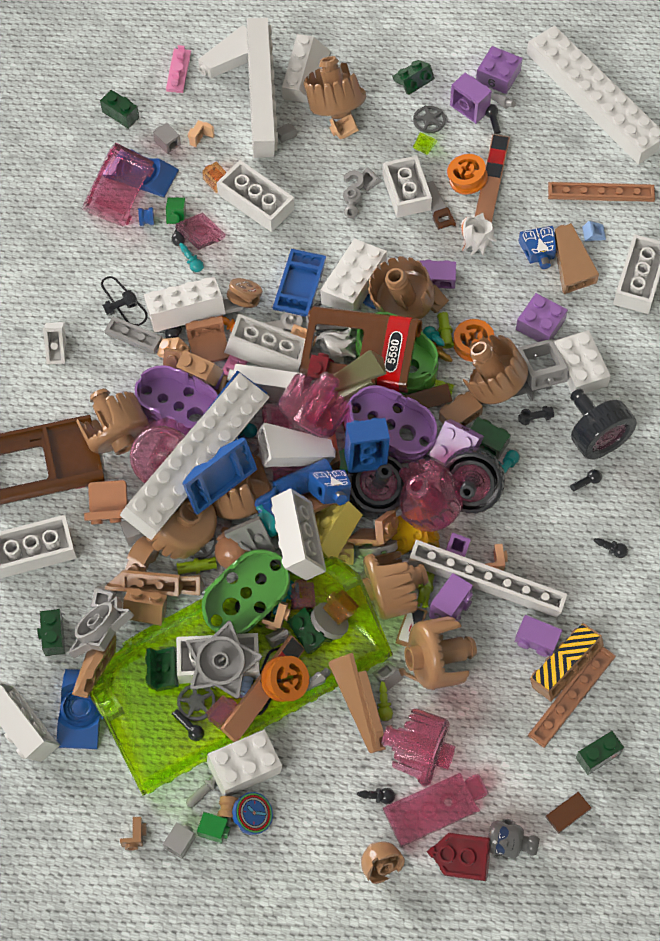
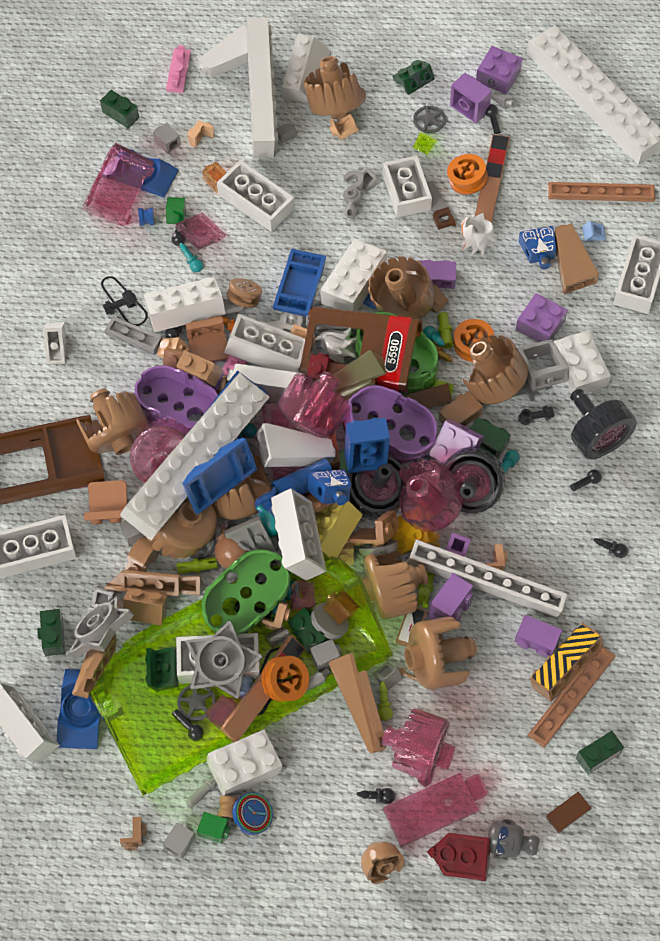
(324, 653): none -> light grey brick

